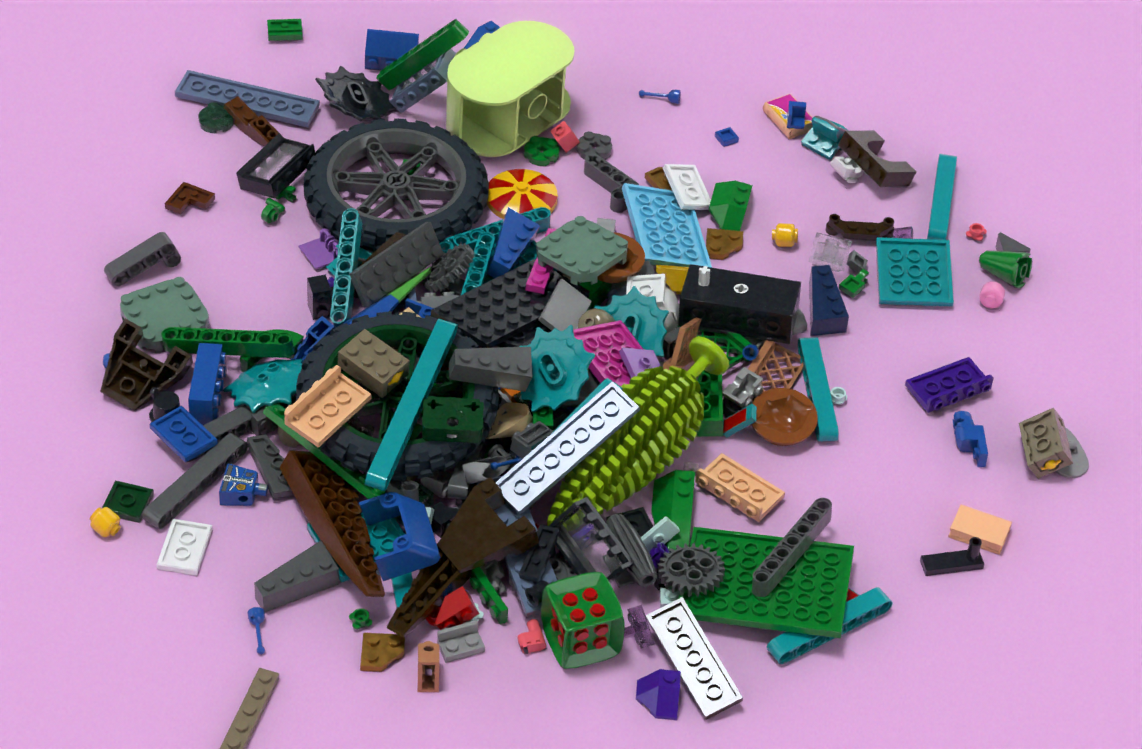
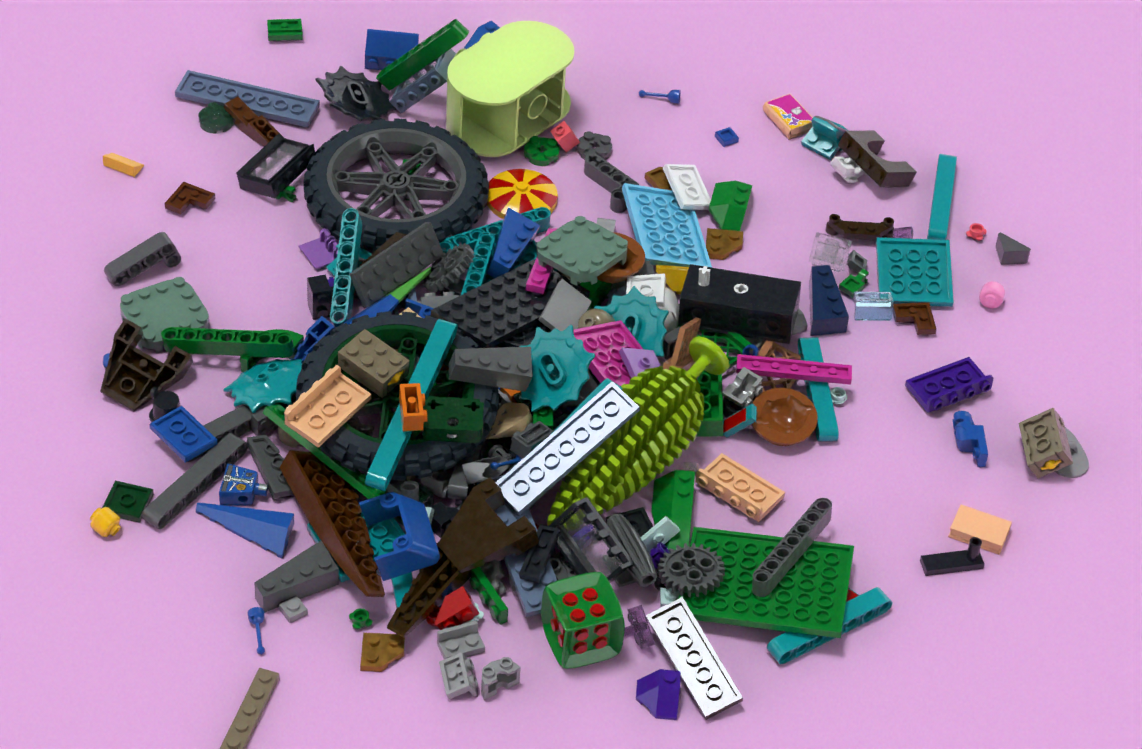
(122, 164): none -> yellow slope
(184, 547): white tile -> none
(207, 382): blue brick -> none
(264, 527): none -> blue wedge
(272, 210): green plate -> none
(293, 609): none -> light grey plate
(412, 407): none -> orange brick
(428, 659): nougat torso -> none
(458, 675): none -> light grey bracket
(499, 674): none -> light grey cylinder
(532, 640): coral piece -> none
(535, 594): black bush -> none
(785, 235): yellow head -> none
(795, 369): none -> dark pink plate
(796, 115): blue panel -> none
(873, 306): none -> clear light blue panel
(918, 313): none -> reddish brown plate
(1007, 266): green cone -> none

